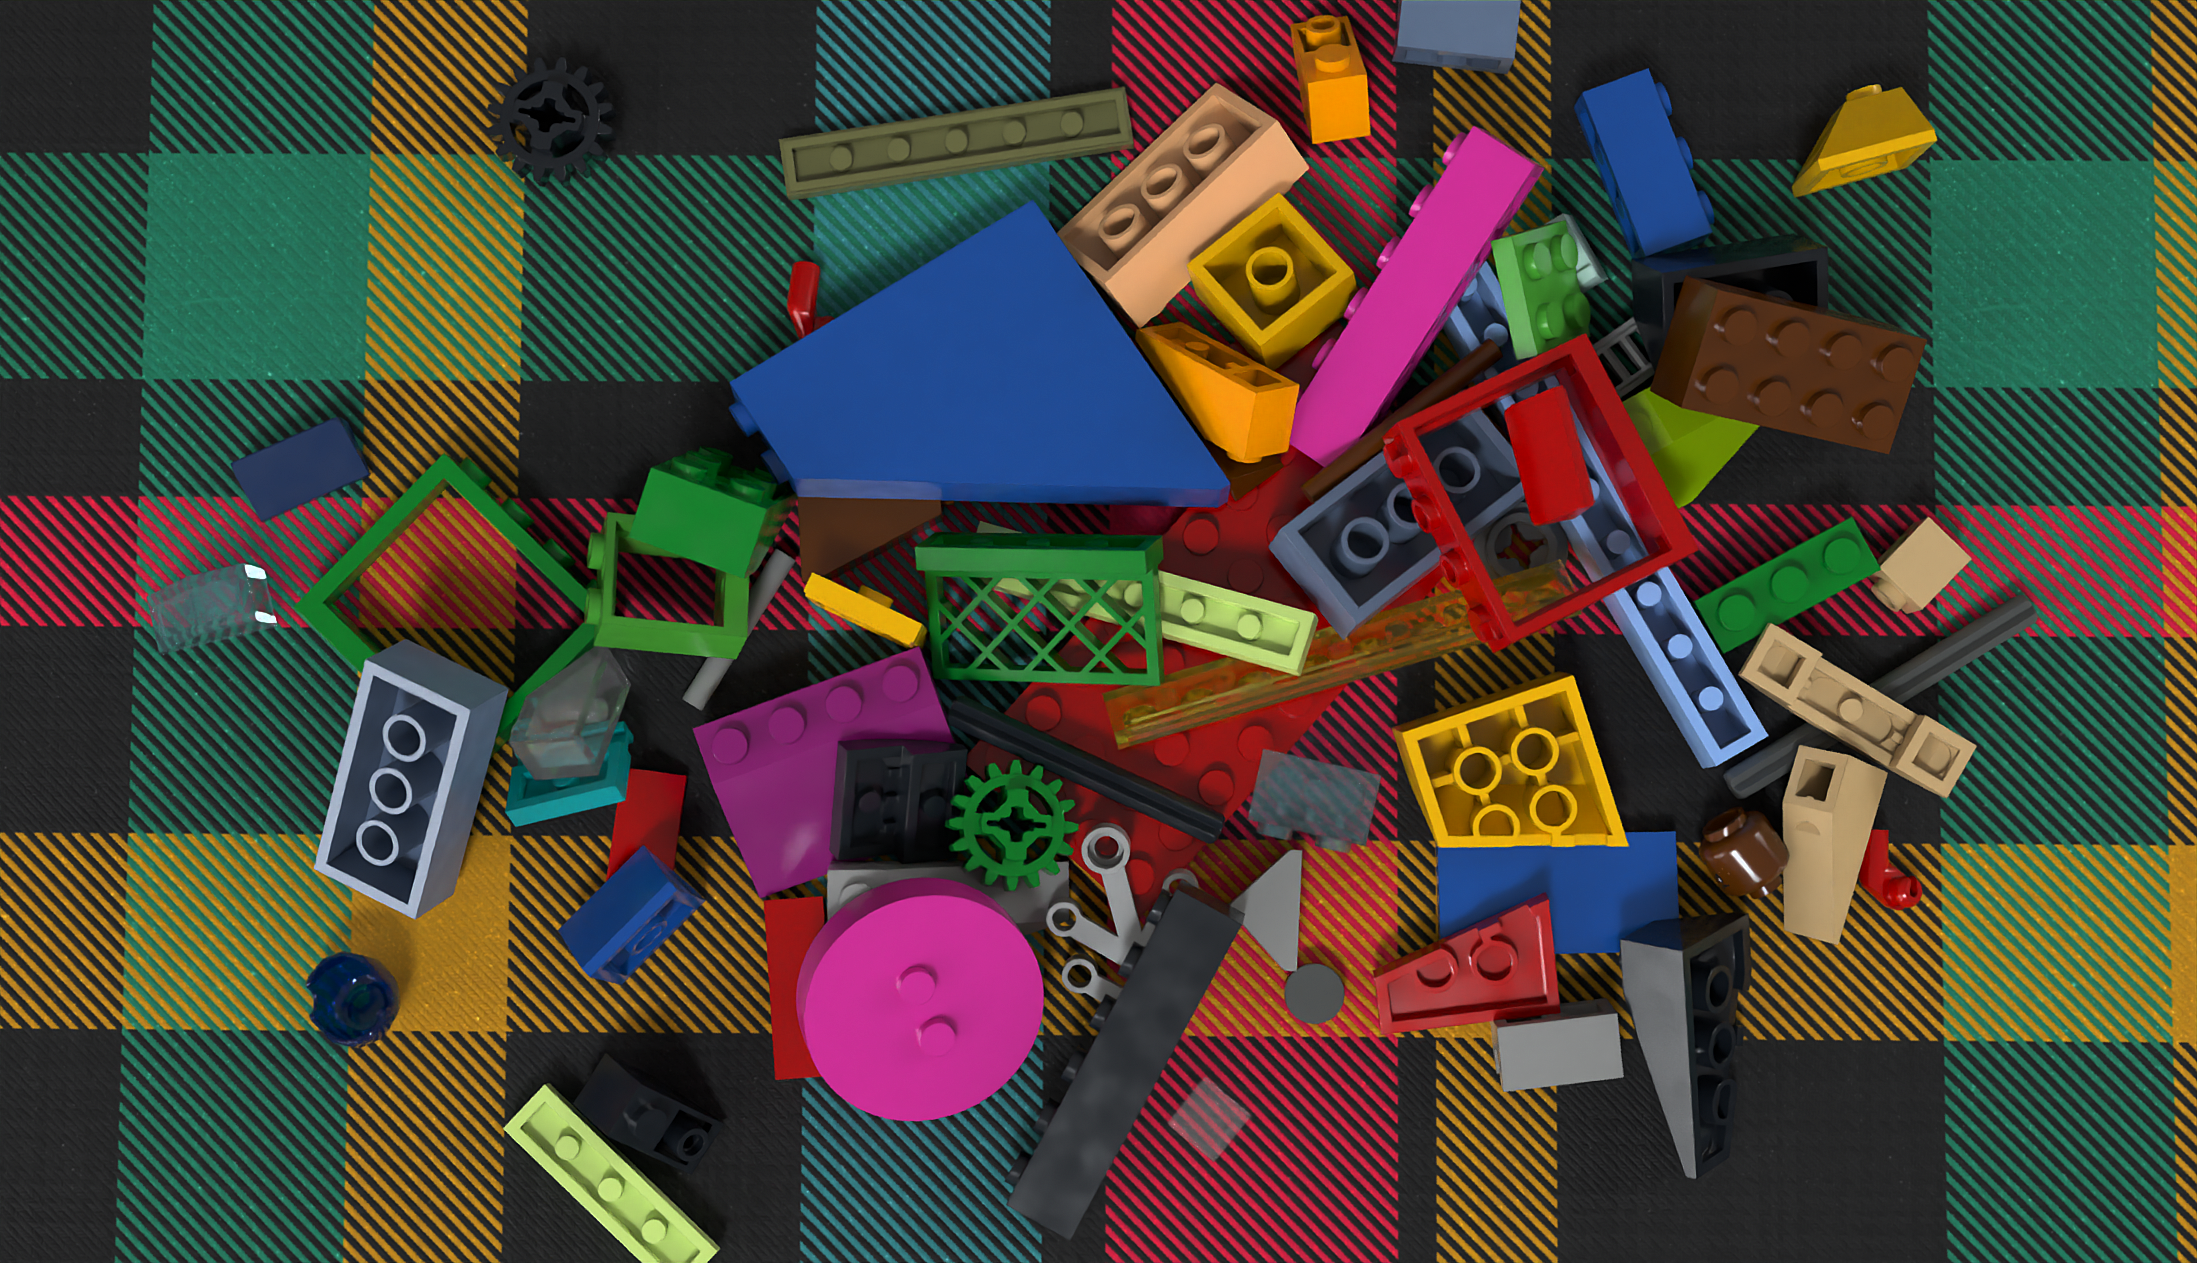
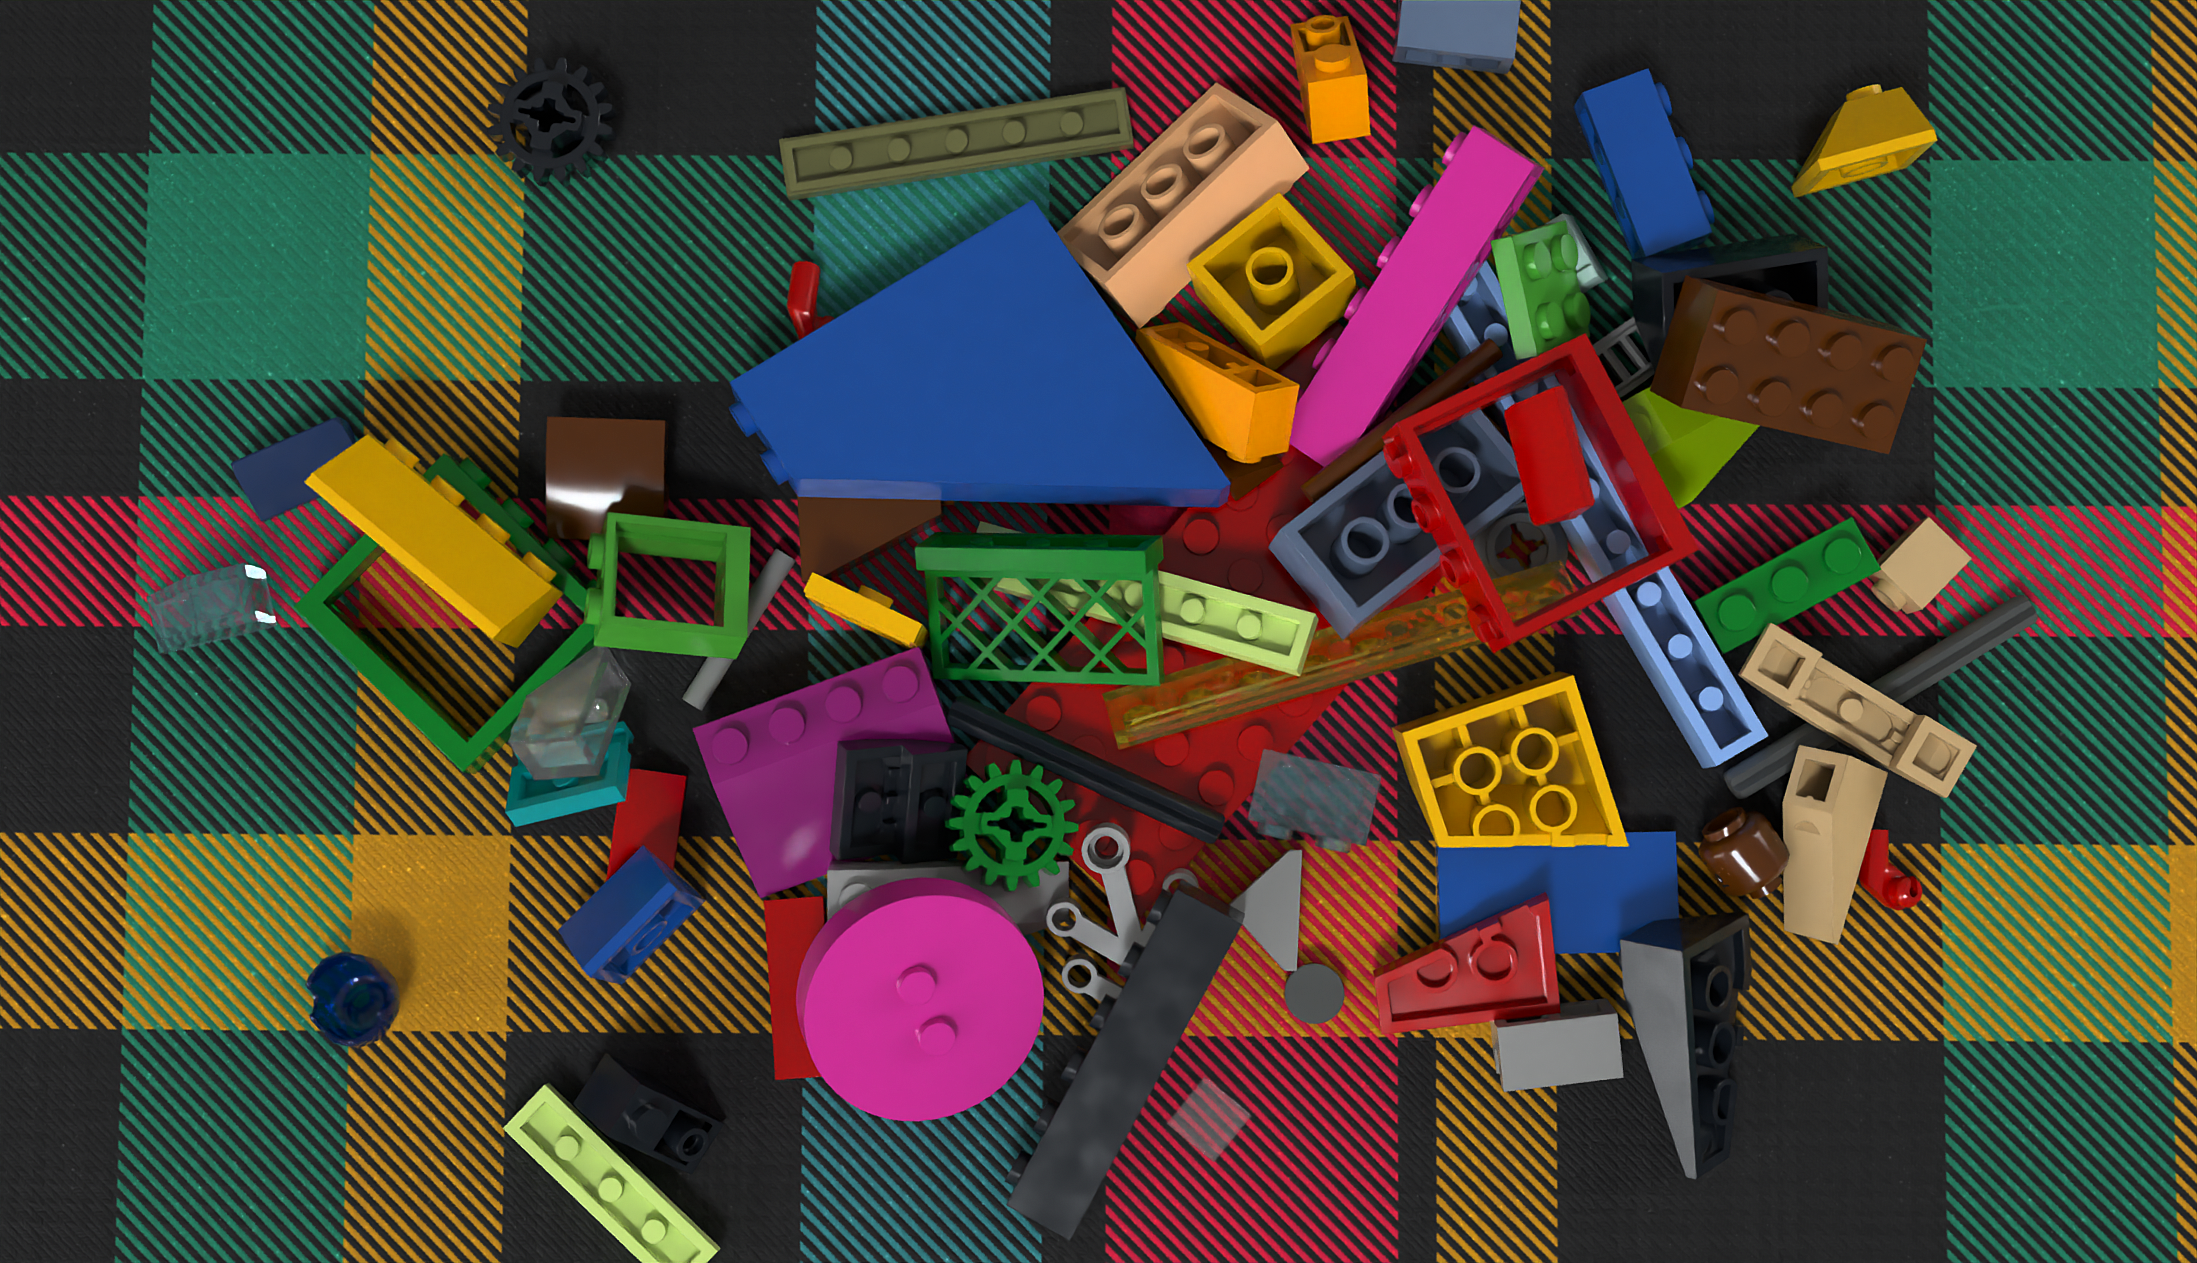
(410, 777): sand blue brick -> none
(437, 539): none -> yellow slope
(603, 469): none -> reddish brown slope
(712, 510): green slope -> none

